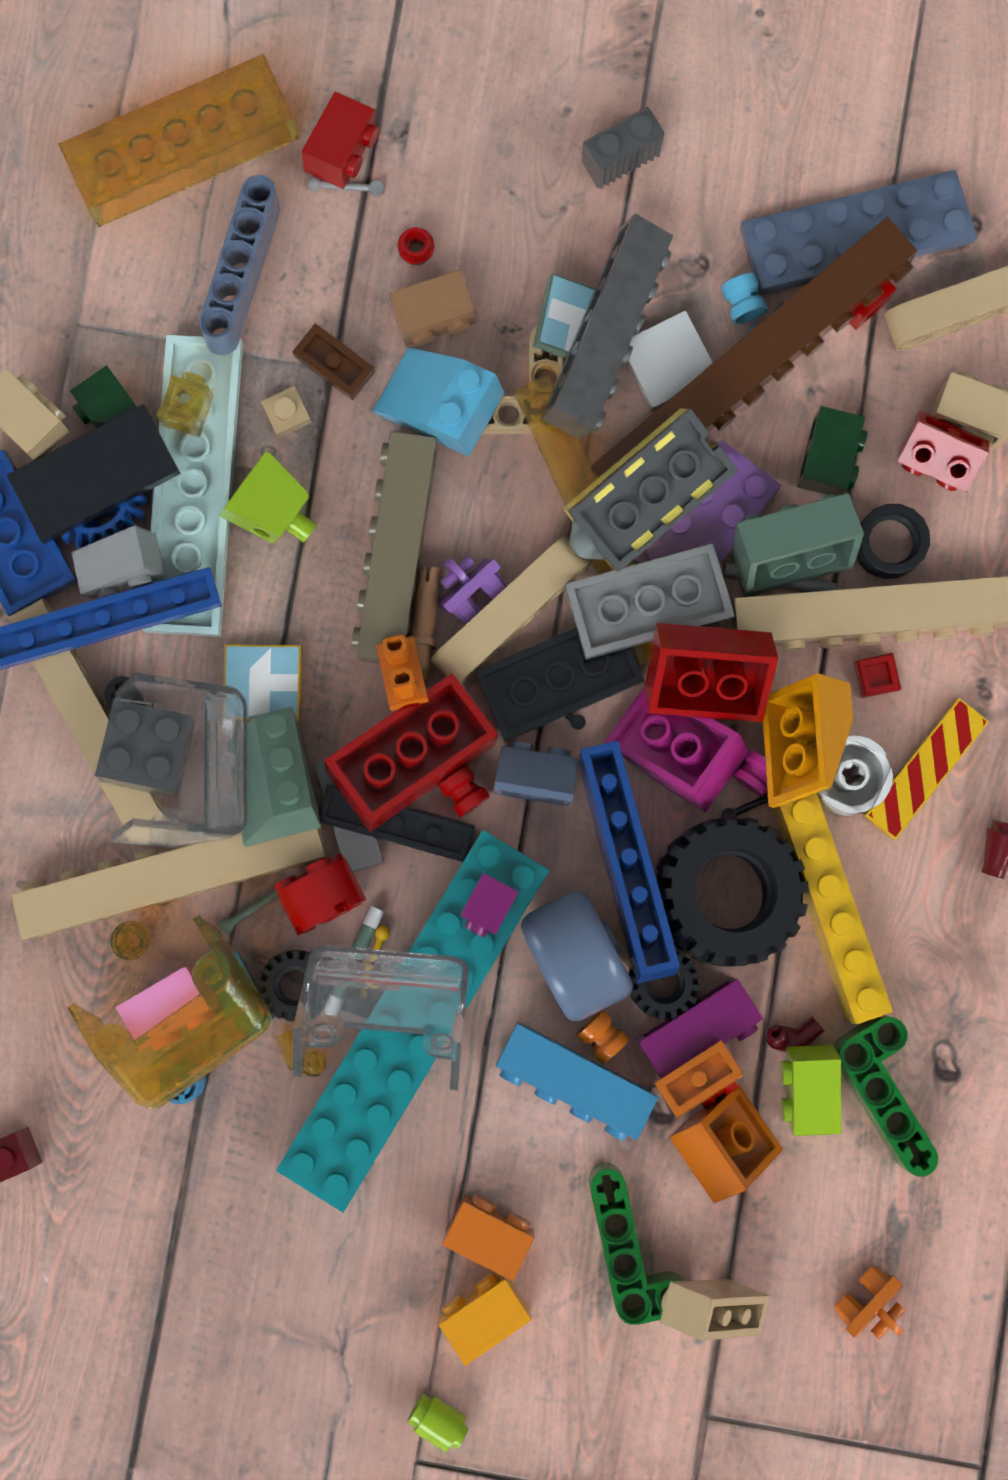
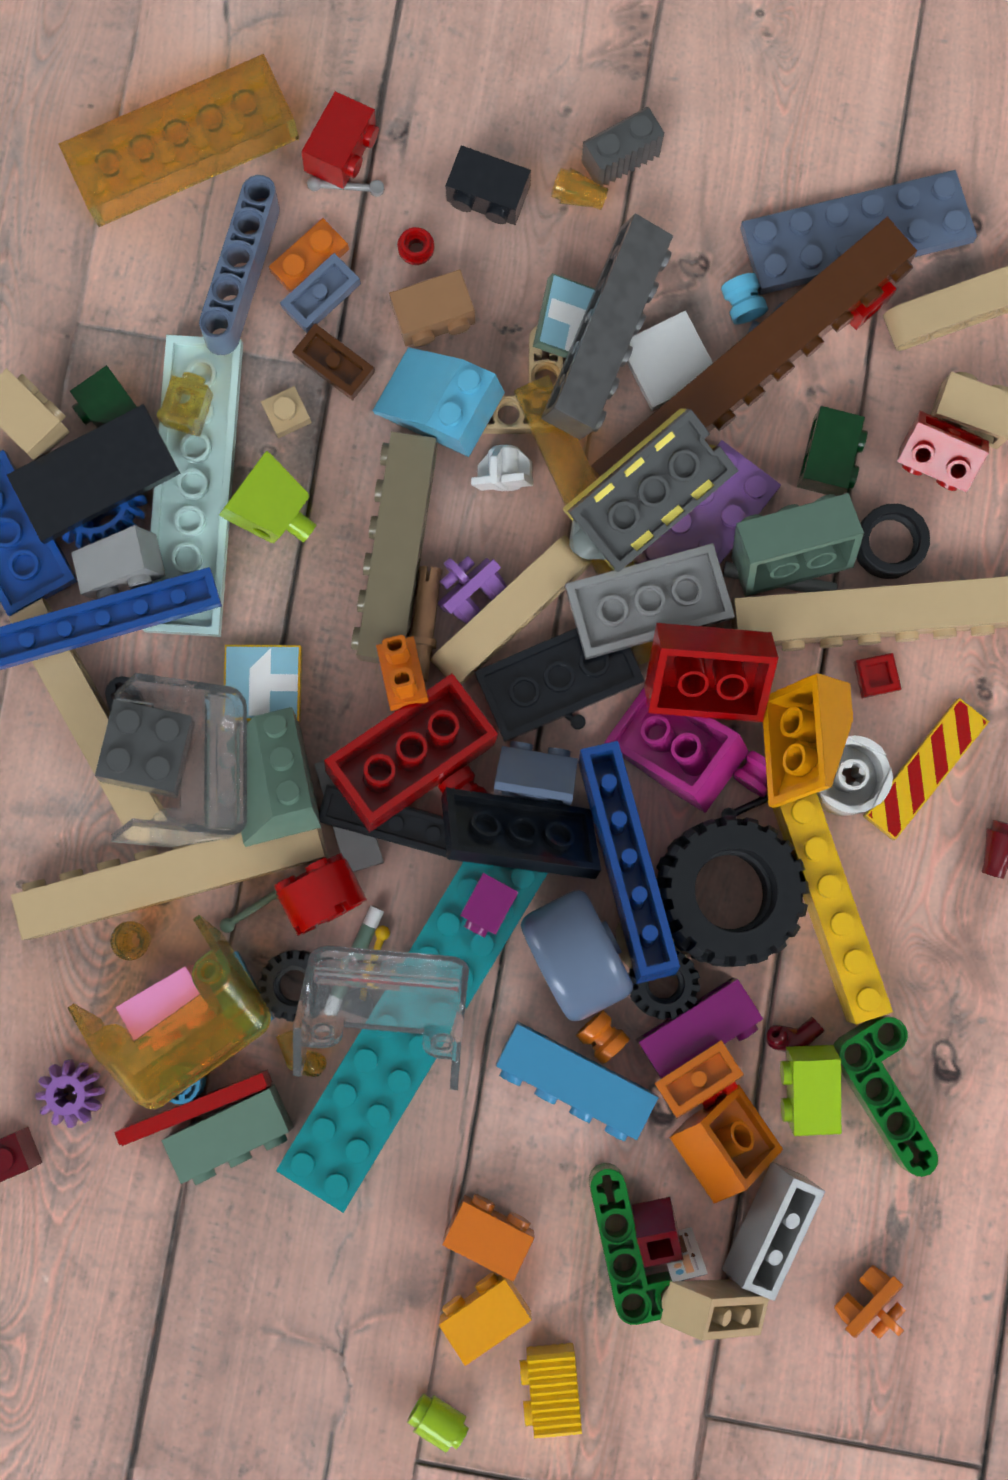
(55, 1096): none -> medium lavender gear
(193, 1108): none -> red tile
(228, 1136): none -> sand green brick
(307, 254): none -> orange plate
(320, 292): none -> sand blue plate
(487, 186): none -> black brick
(503, 470): none -> white piece
(519, 833): none -> black plate
(553, 1390): none -> yellow brick
(578, 190): none -> clear yellow cone
(657, 1232): none -> dark red brick
(693, 1263): none -> white sticker
(773, 1231): none -> light grey brick

